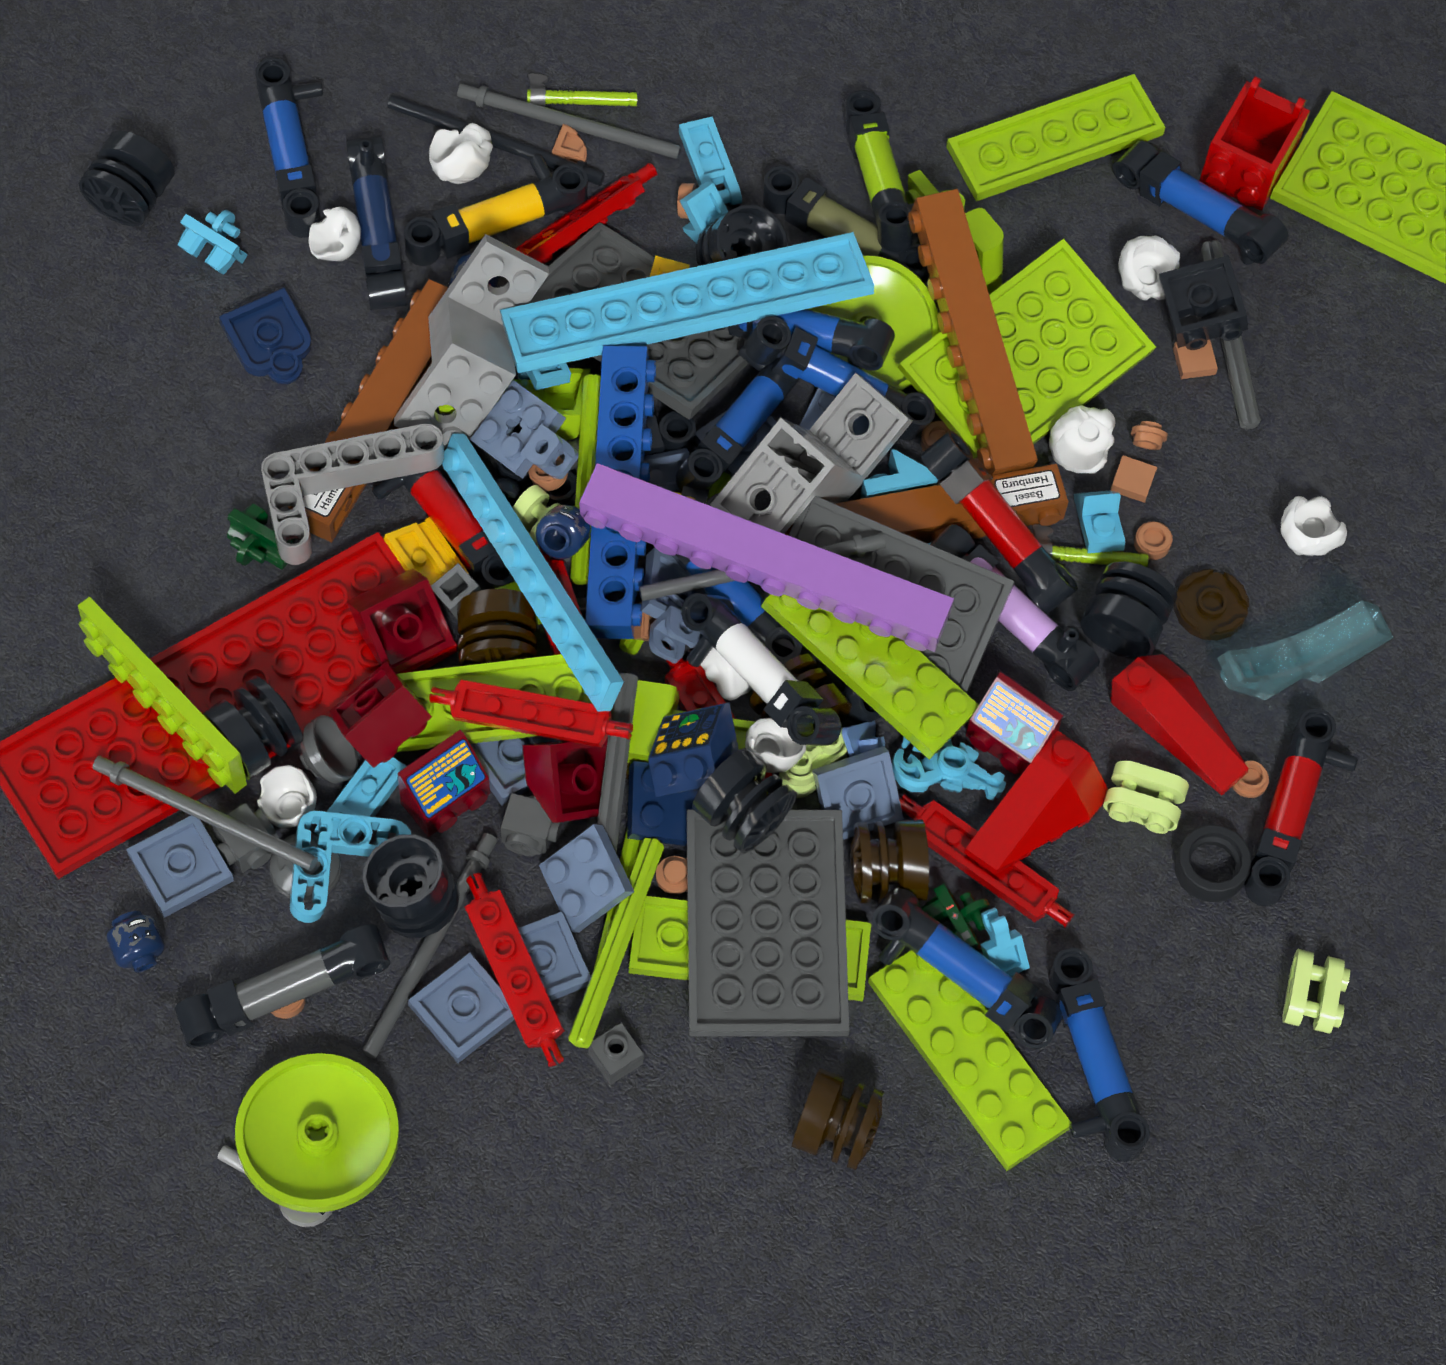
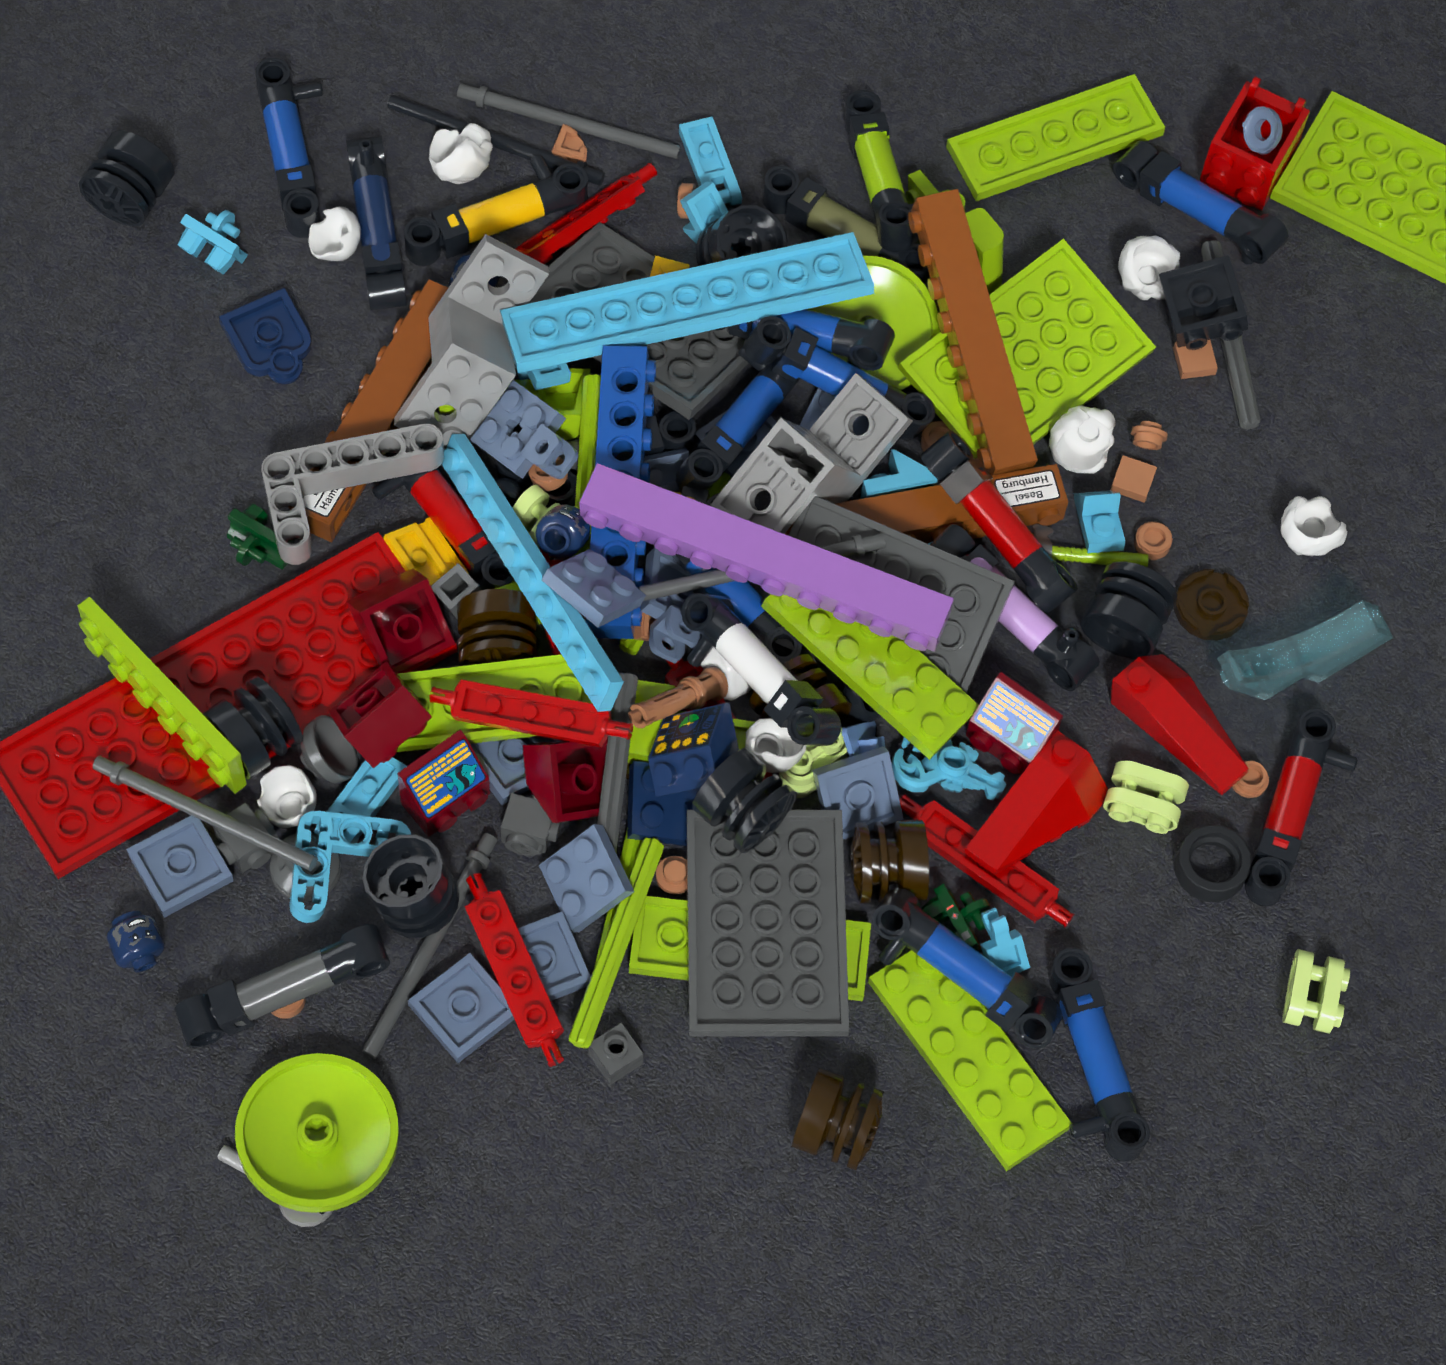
(540, 96): lime piece -> none
(593, 587): none -> sand blue plate
(689, 694): none -> nougat pin
(1252, 130): none -> sand blue piece

